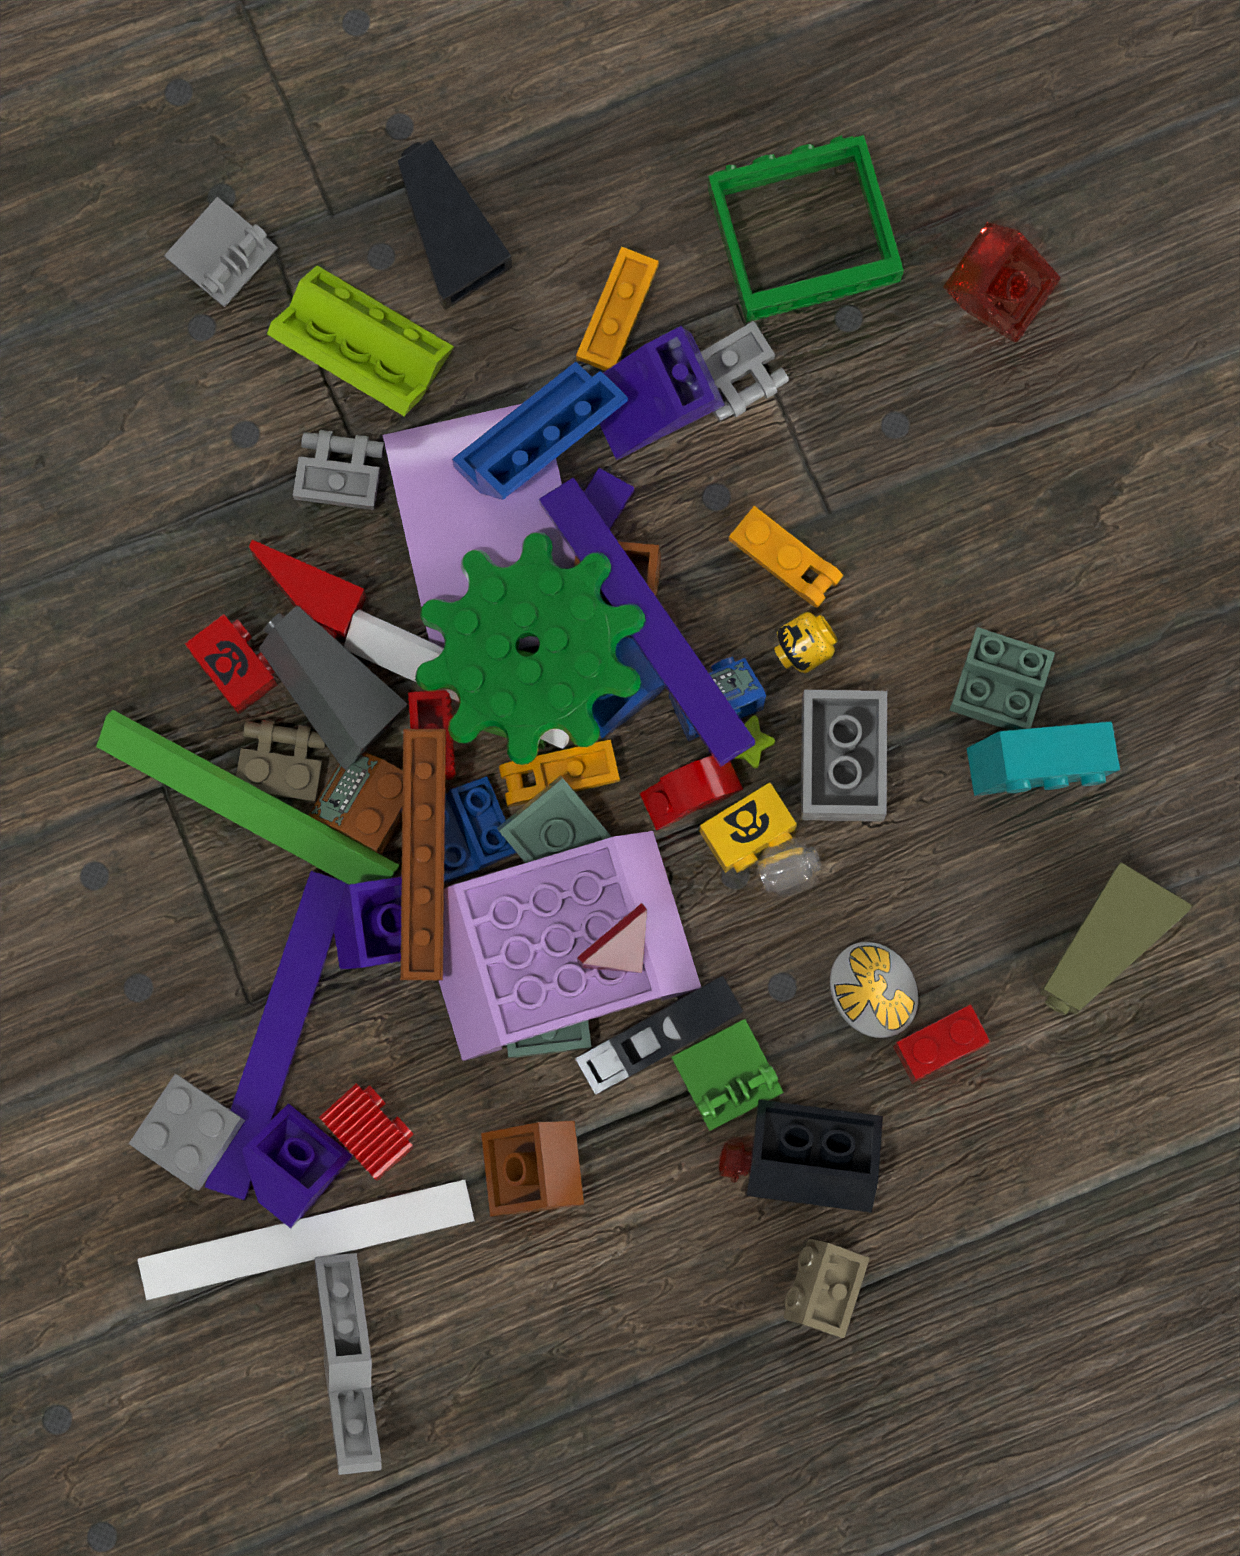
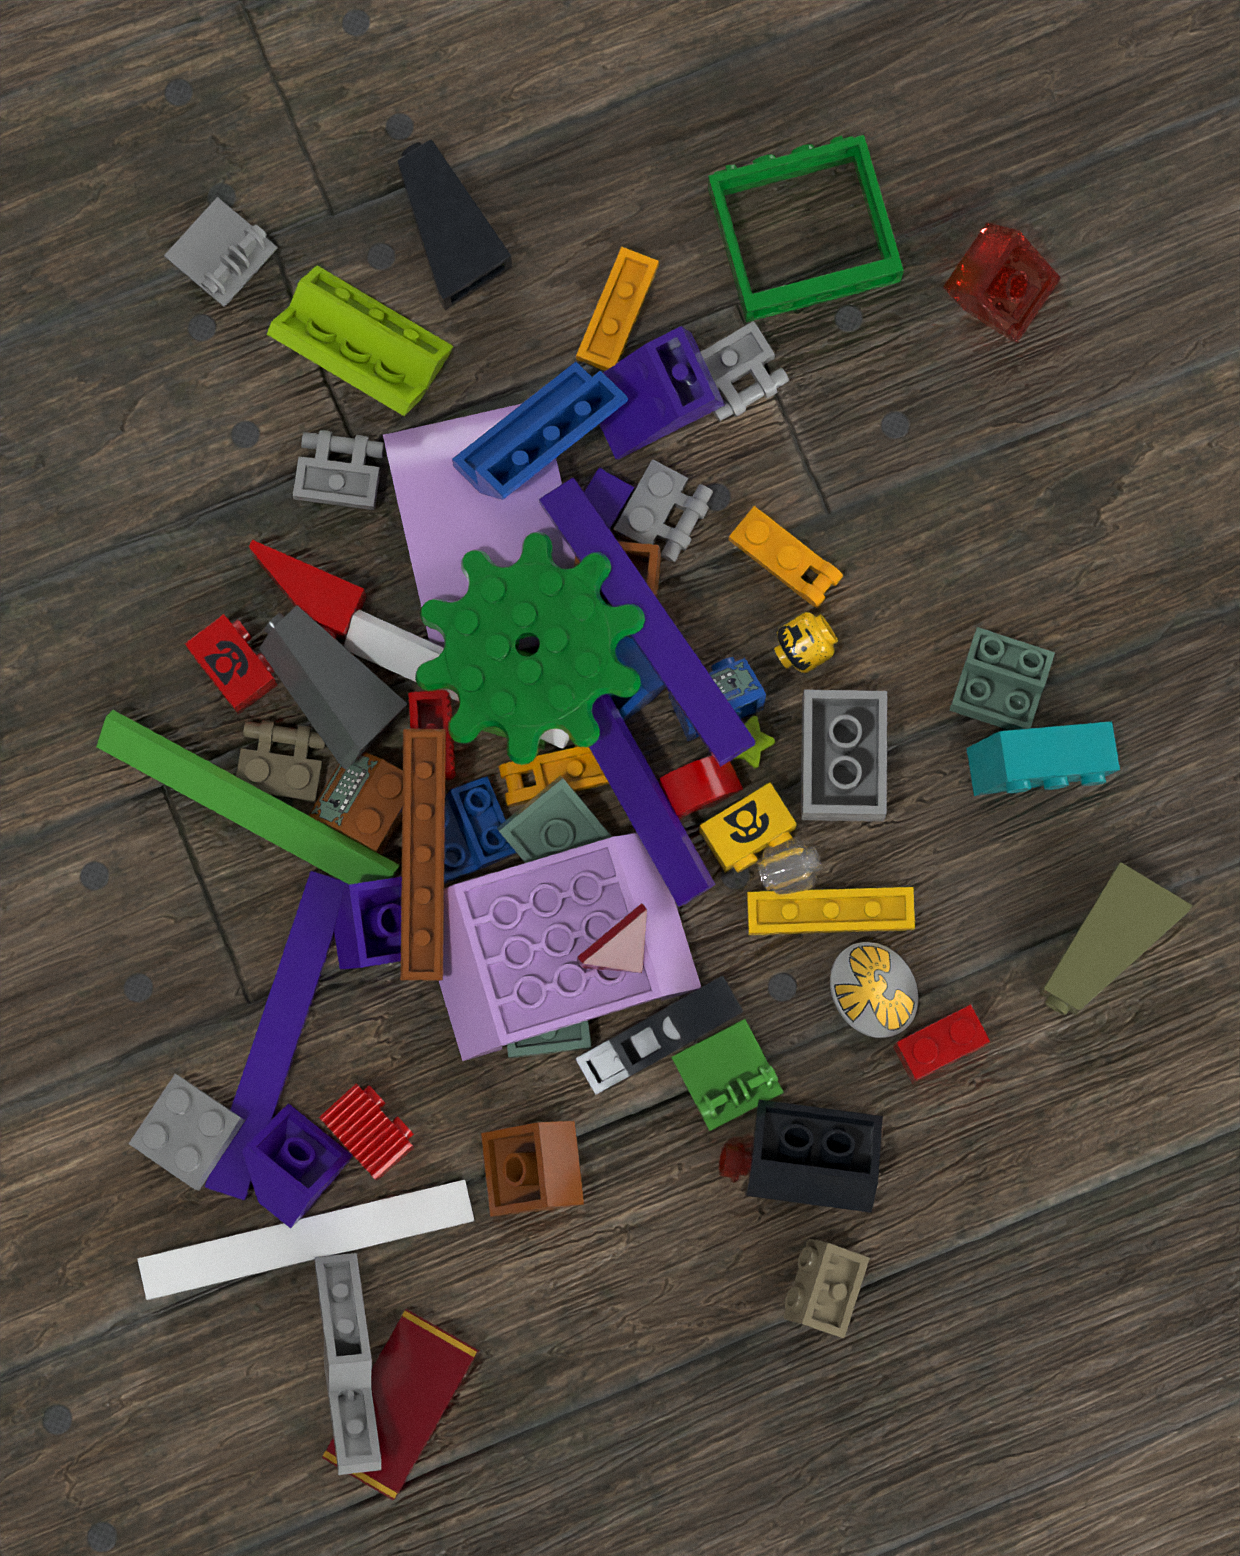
(410, 1394): none -> dark red slope
(647, 806): none -> dark purple tile
(653, 502): none -> light grey plate
(831, 911): none -> yellow plate

